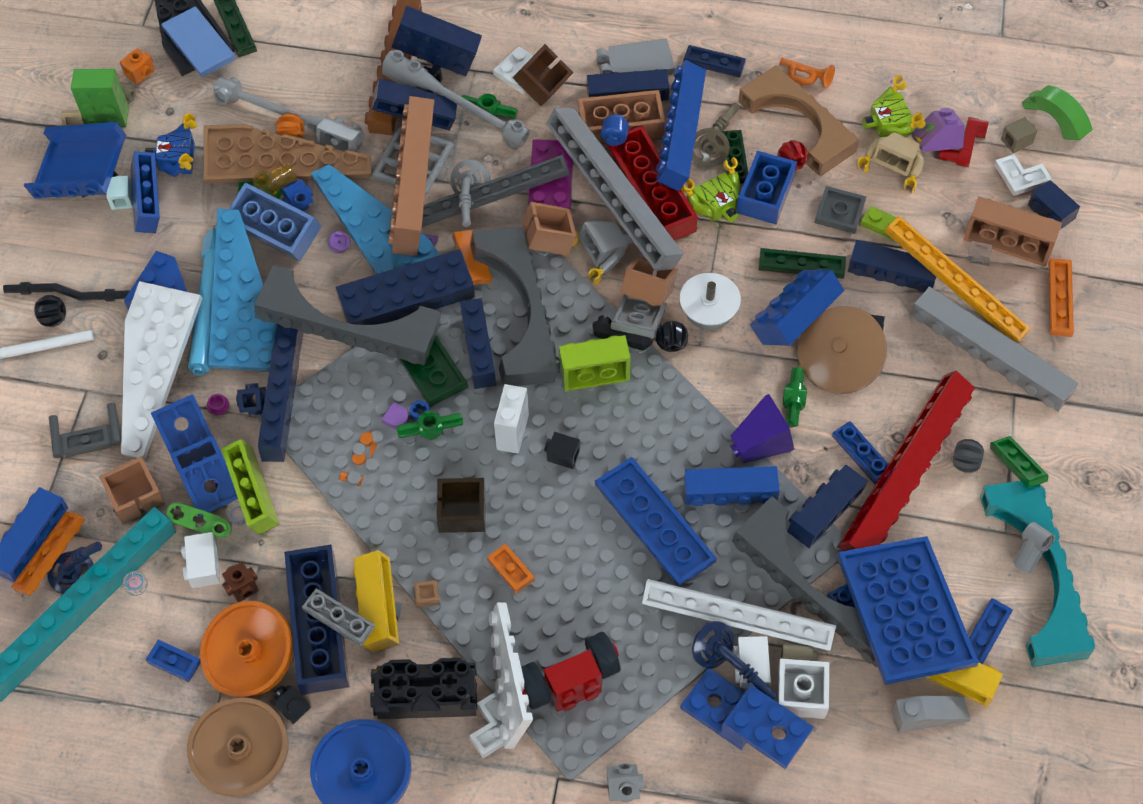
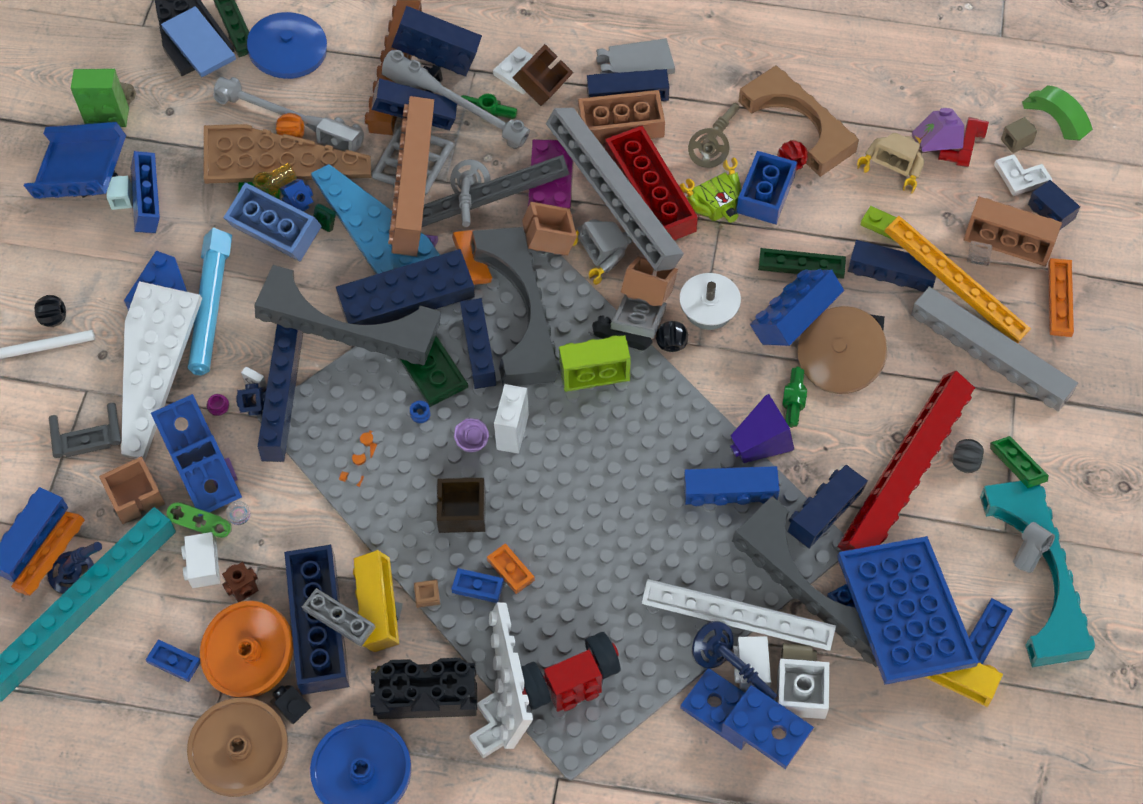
(27, 288): black bar -> none
(71, 117): tan tile -> none
(135, 583): clear tile -> none
(137, 66): orange brick -> none
(176, 149): blue torso -> none
(236, 336): dark azure wing -> none
(250, 486): lime brick -> none
(251, 376): none -> white tile
(287, 45): none -> blue dish
(325, 217): none -> dark green tile
(339, 242): medium lavender tile -> none
(395, 416): medium lavender tile -> none
(433, 432): green axle -> none
(471, 435): none -> lavender hair
(477, 585): none -> blue plate
(562, 450): black brick -> none
(614, 130): blue head -> none
(624, 782): light grey brick -> none
(655, 522): blue plate -> none
(681, 125): blue brick -> none
(715, 61): dark blue tile -> none
(737, 151): dark green tile -> none
(825, 75): orange piece -> none
(840, 209): dark grey plate -> none
(854, 443): blue tile -> none
(891, 114): lime torso -> none
(929, 712): light grey slope -> none

